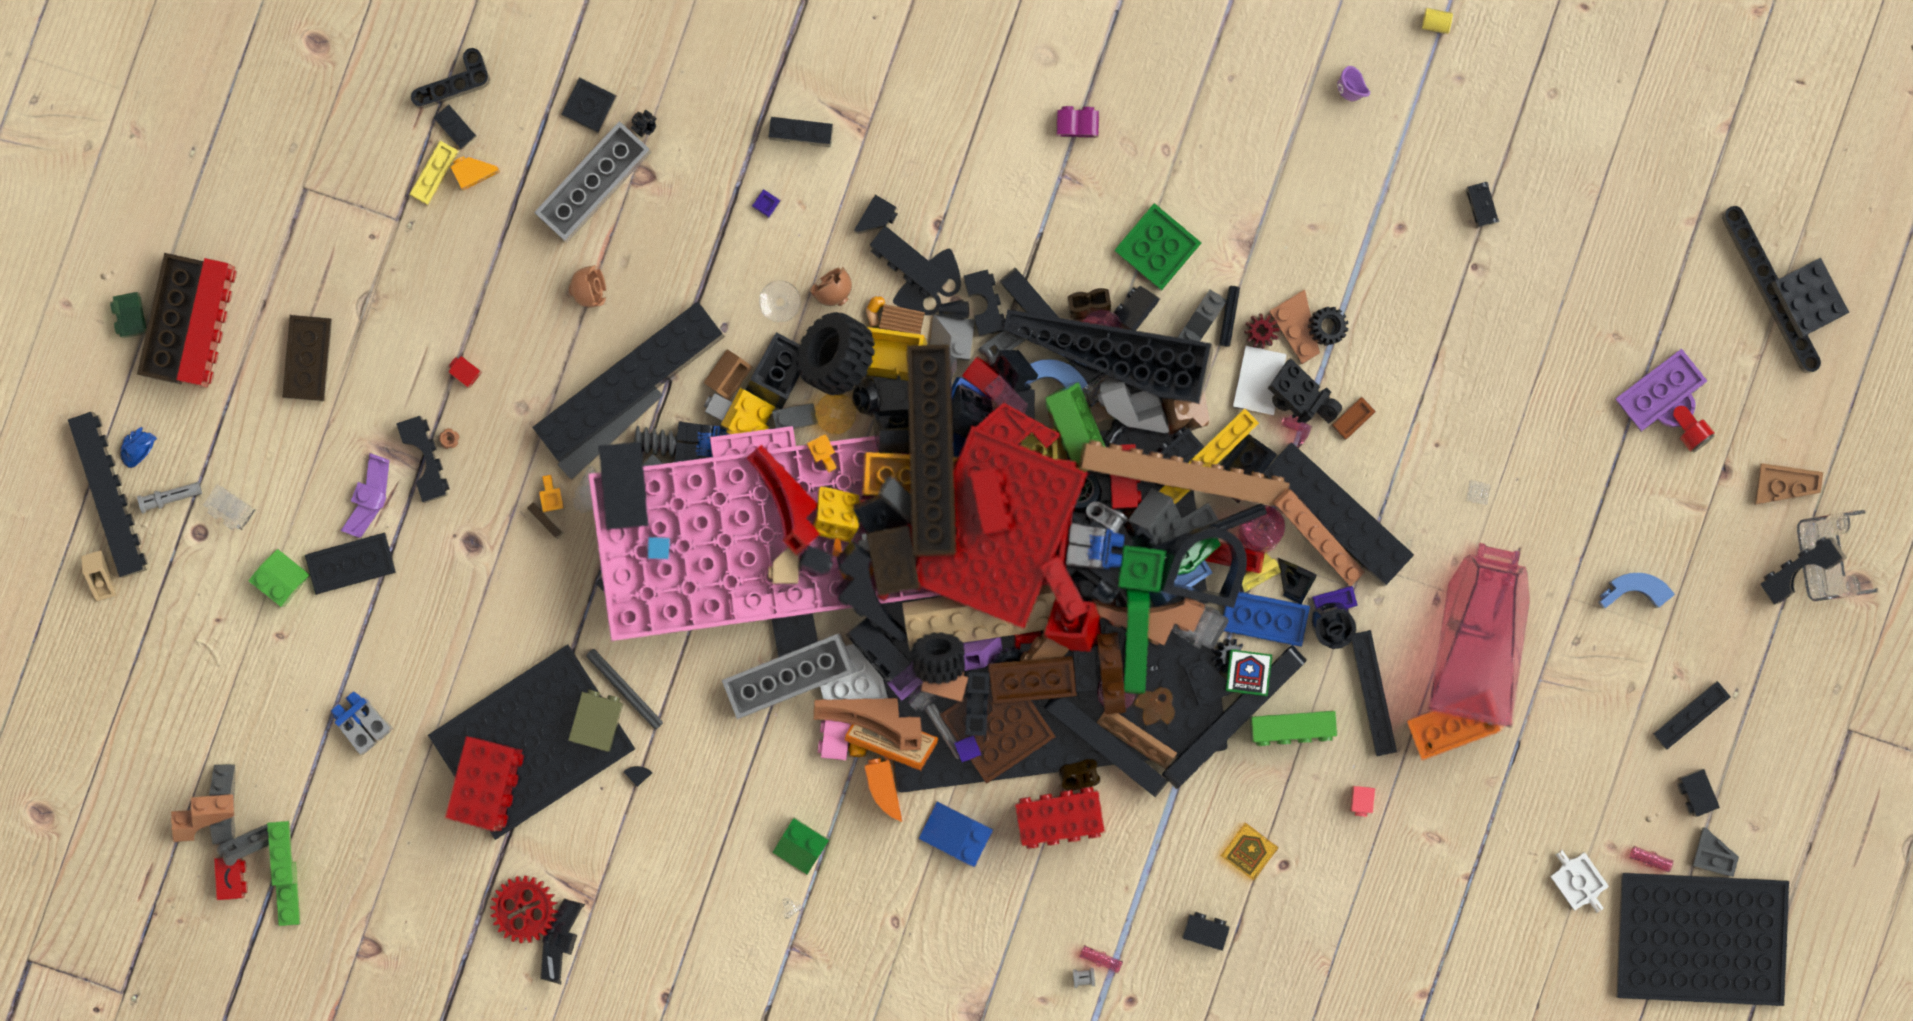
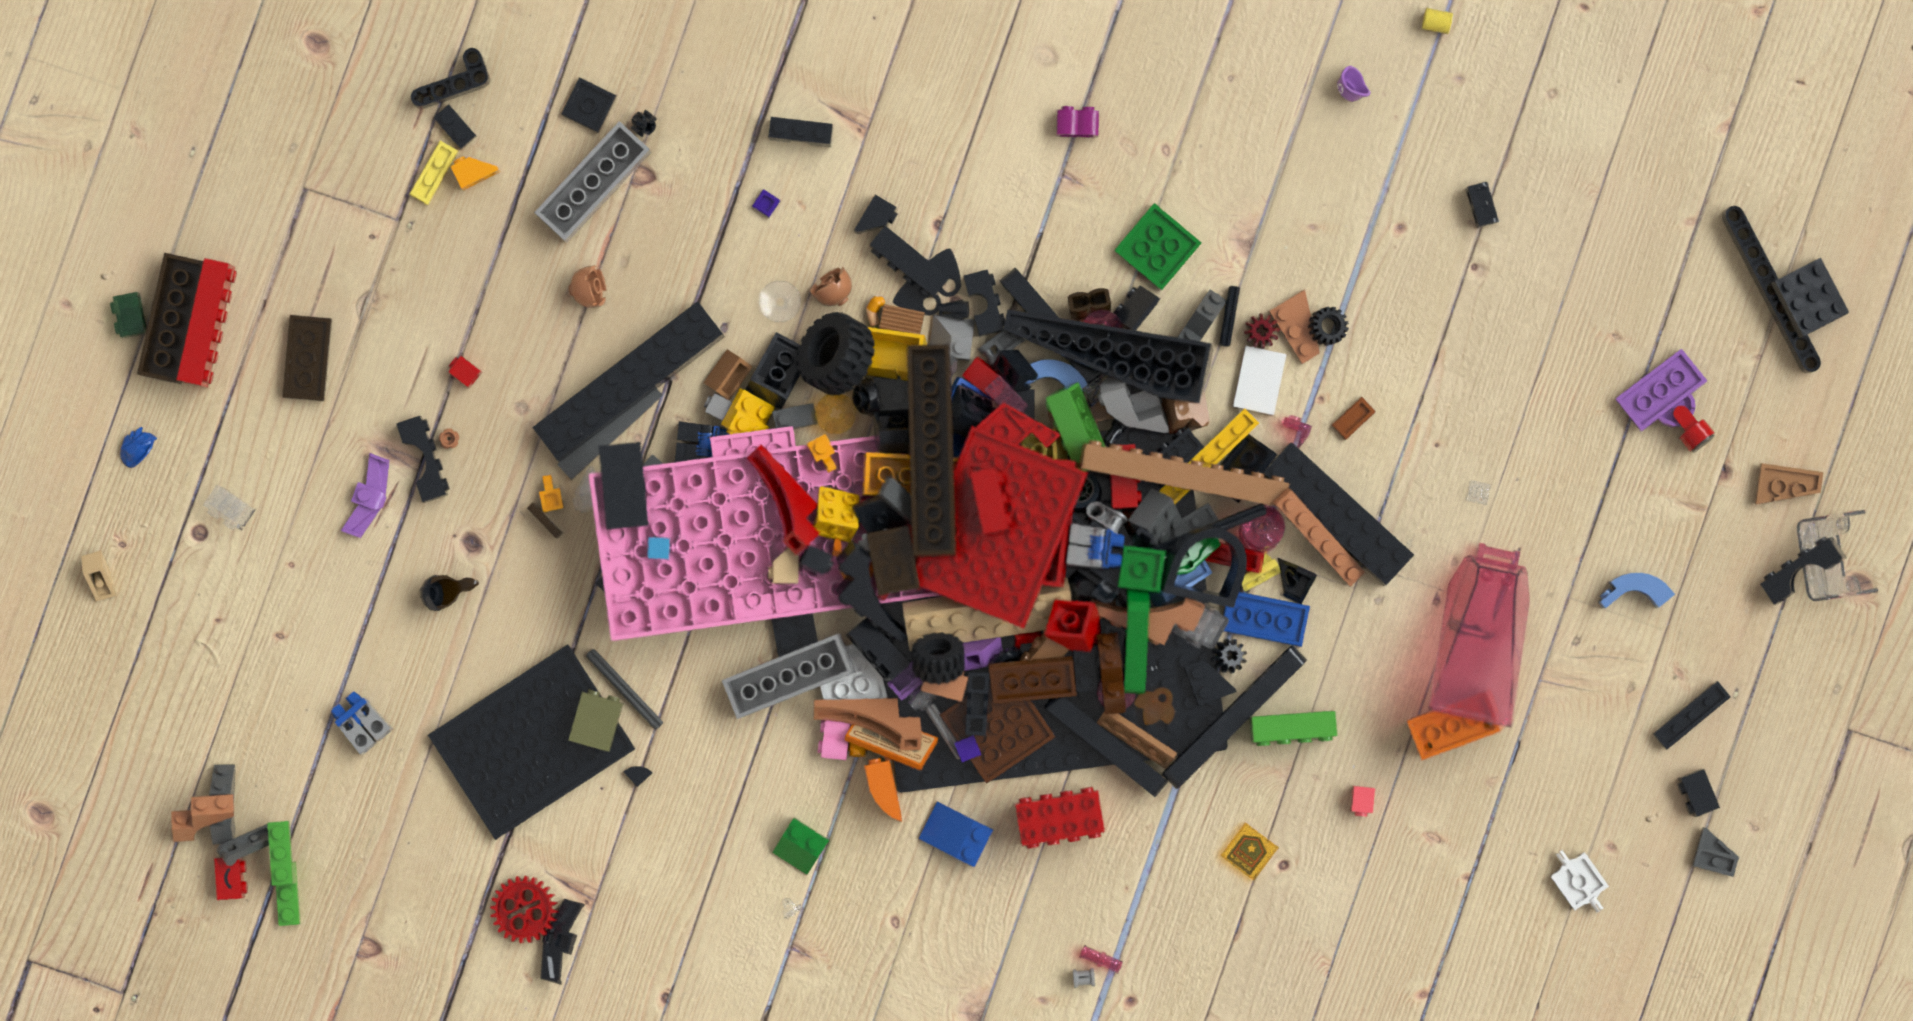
(107, 494): black brick -> none
(159, 498): light grey pin -> none
(279, 578): bright green slope -> none
(350, 563): black tile -> none
(442, 590): none -> piece
(484, 784): red brick -> none
(656, 441): dark grey piece -> none
(1063, 588): red plate -> none
(1079, 775): dark brown piece -> none
(1205, 931): black brick -> none
(1248, 672): tile -> none
(1299, 393): black plate -> none
(1333, 625): black brick -> none
(1345, 596): dark purple tile -> none
(1373, 693): black plate -> none
(1651, 859): clear pink pin -> none
(1702, 939): black plate -> none

